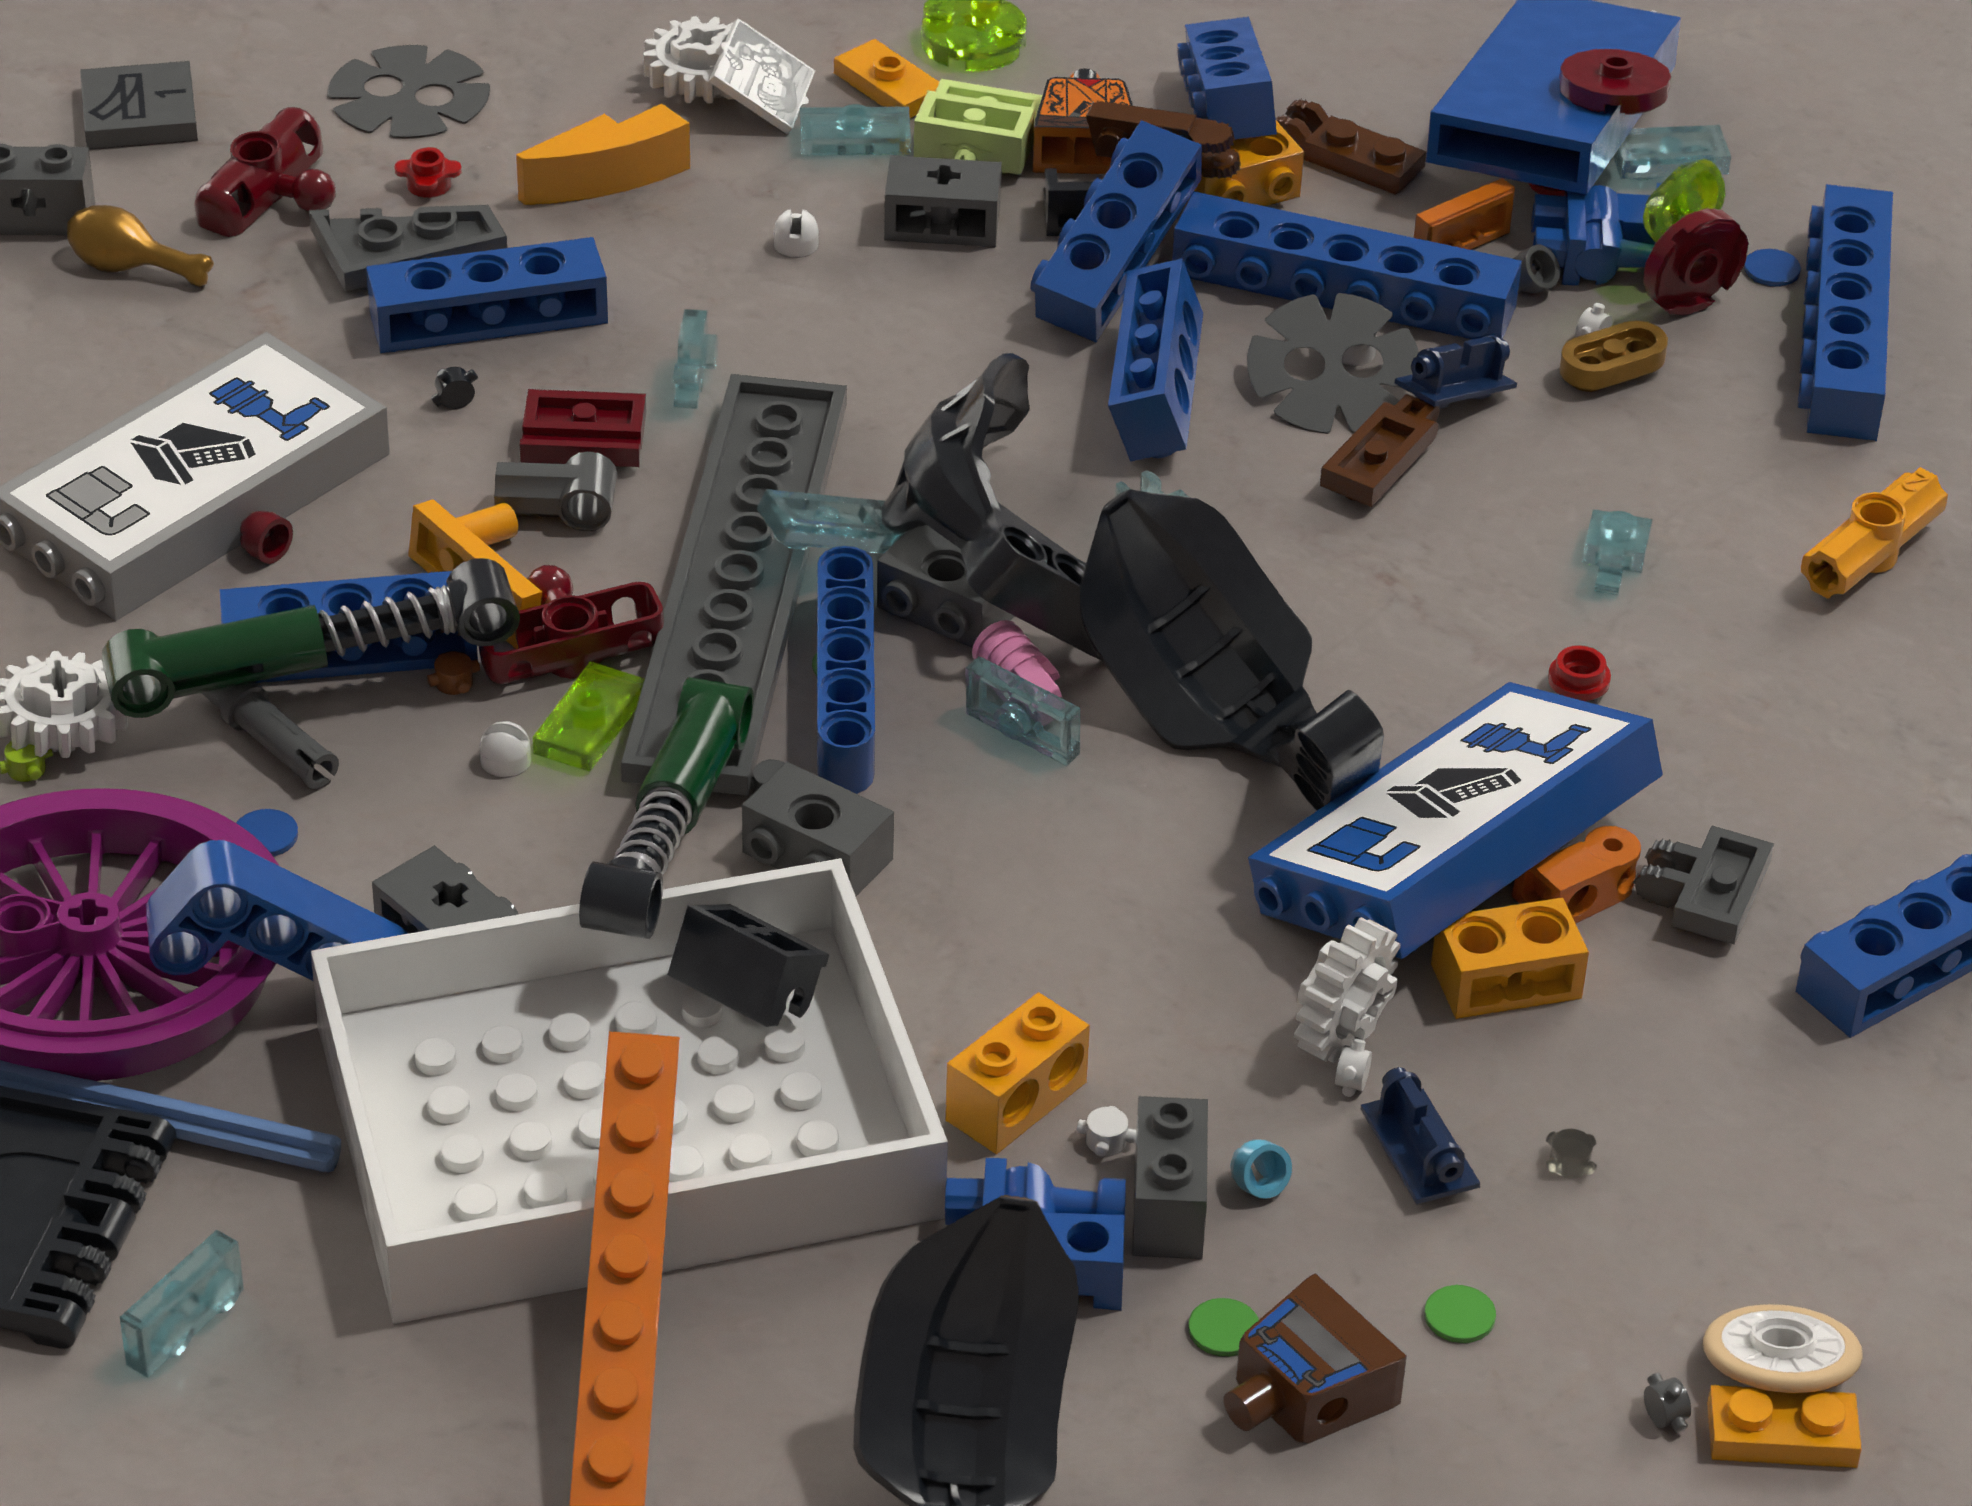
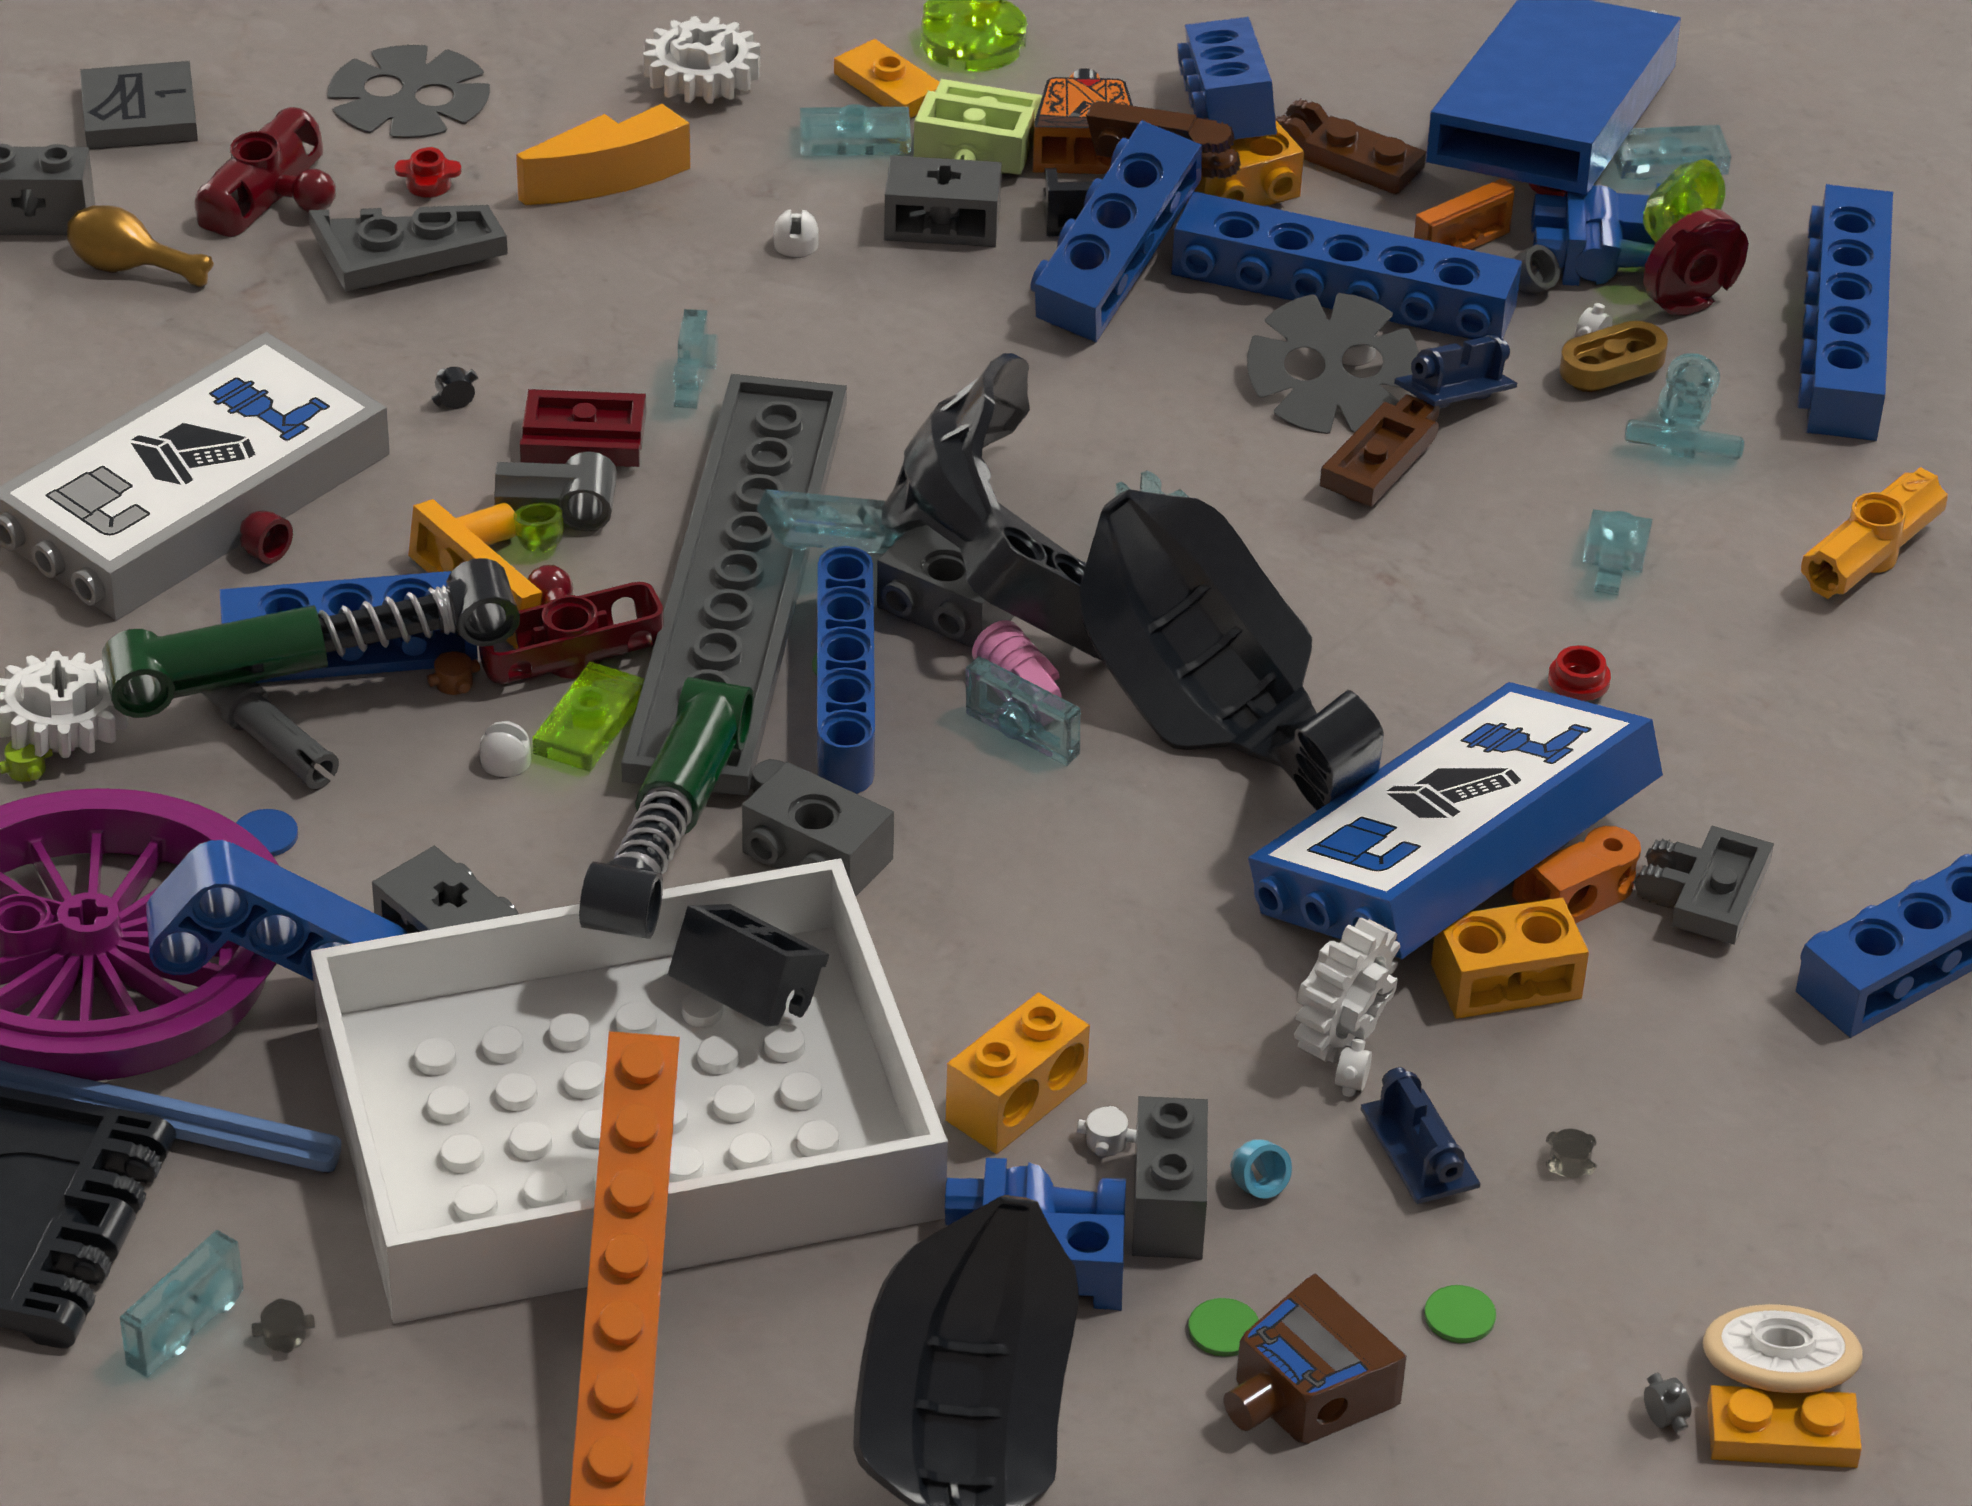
(283, 1325): none -> clear smoke piece
(487, 294): blue brick -> none
(539, 526): none -> clear neon green hinge
(762, 76): piece -> none
(1156, 360): blue brick -> none
(1615, 79): dark red plate -> none
(1685, 407): none -> clear light blue piece
(1772, 267): blue piece -> none

